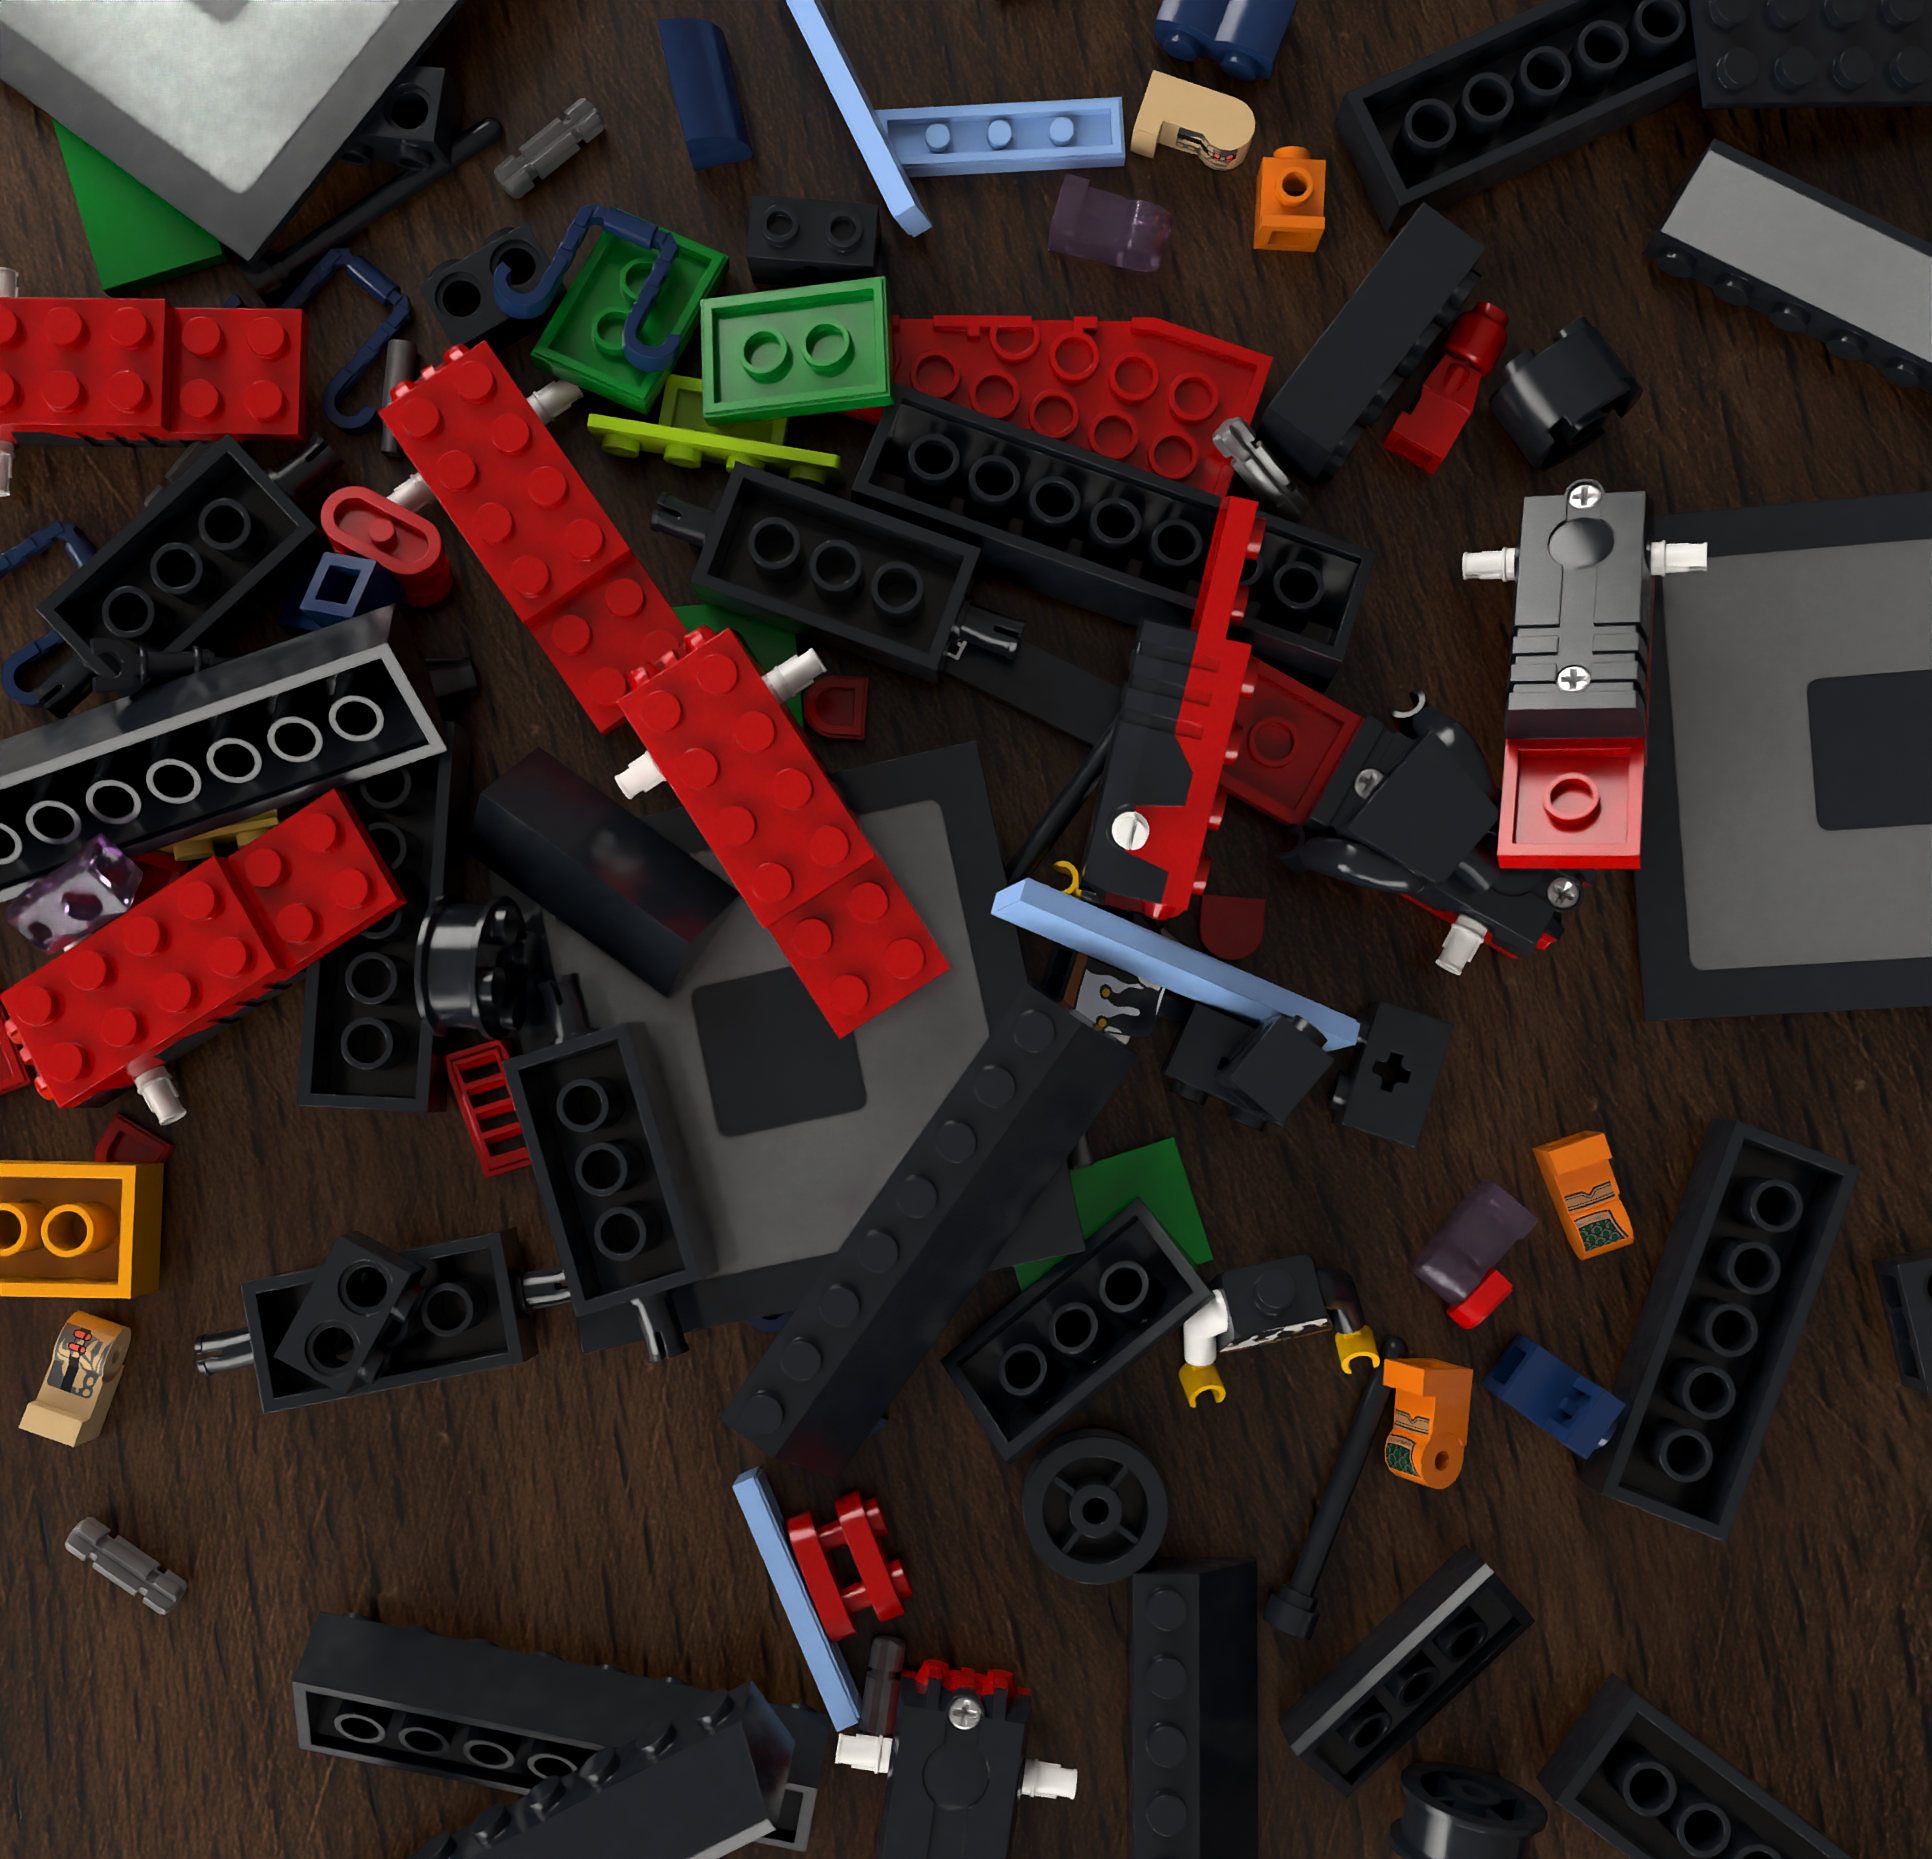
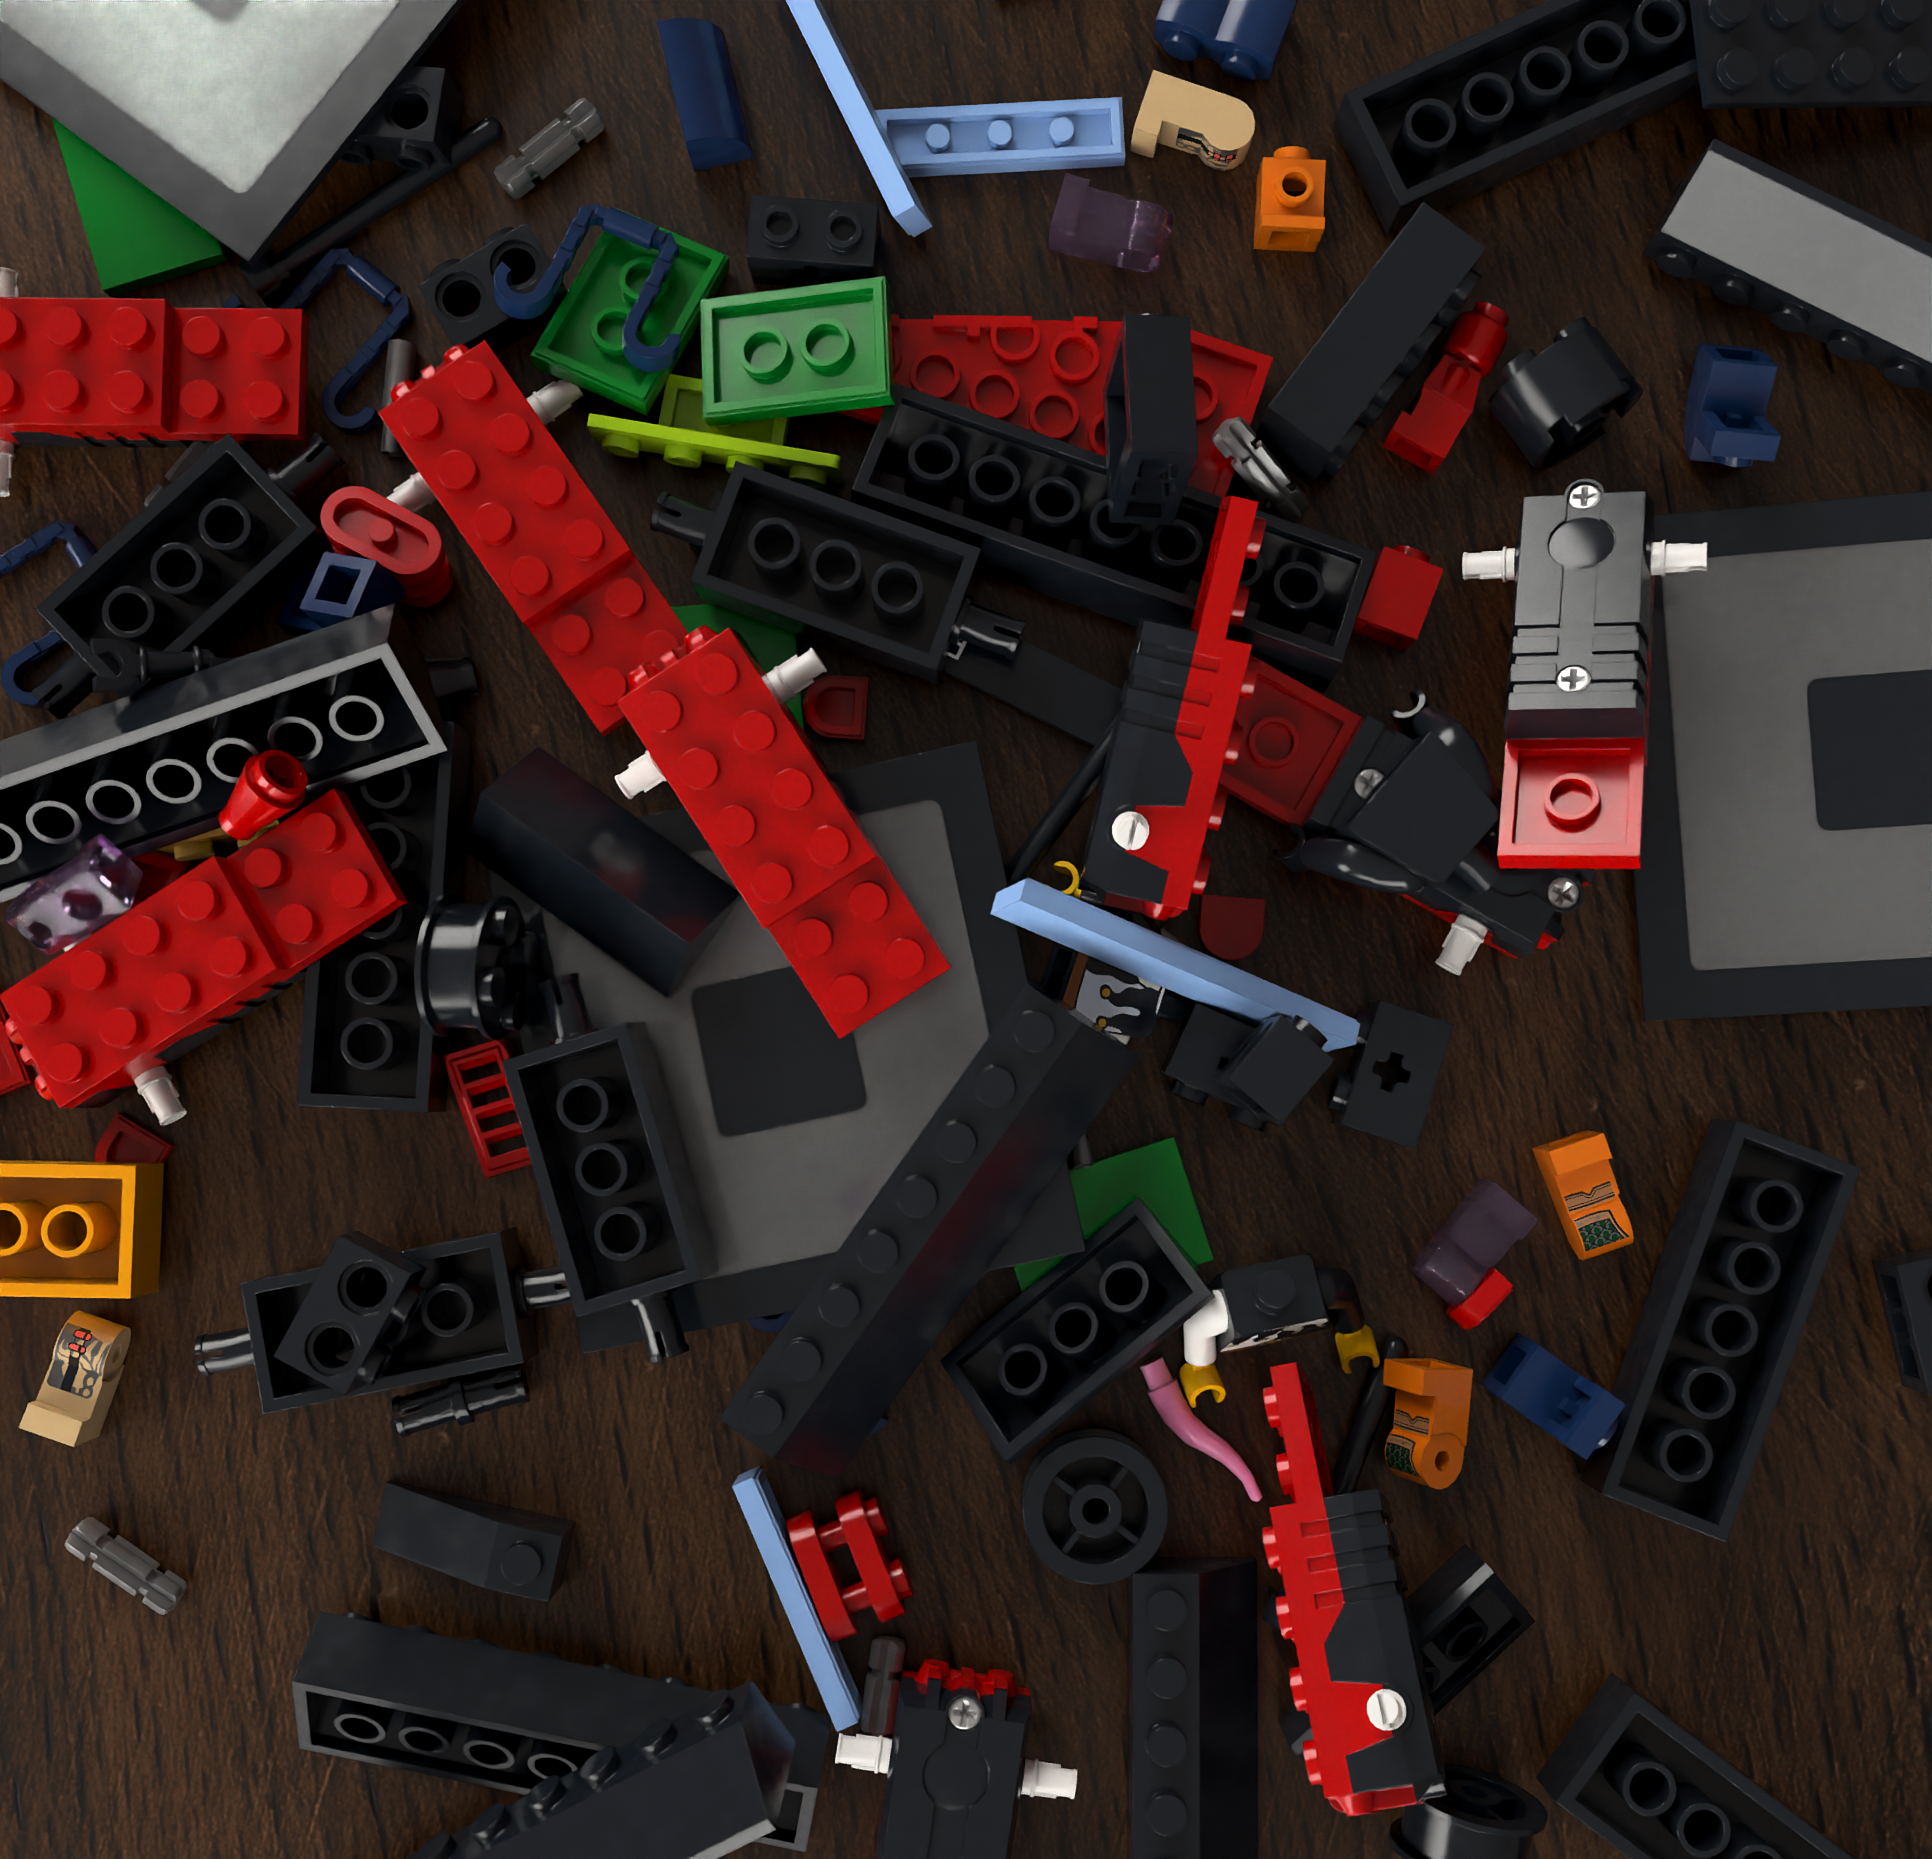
(264, 792): none -> red cone
(460, 1399): none -> black pin
(476, 1540): none -> black slope
(1149, 419): none -> black window
(1177, 1415): none -> bright pink animal
(1349, 1624): none -> piece
(1397, 596): none -> red brick
(1729, 406): none -> dark blue brick

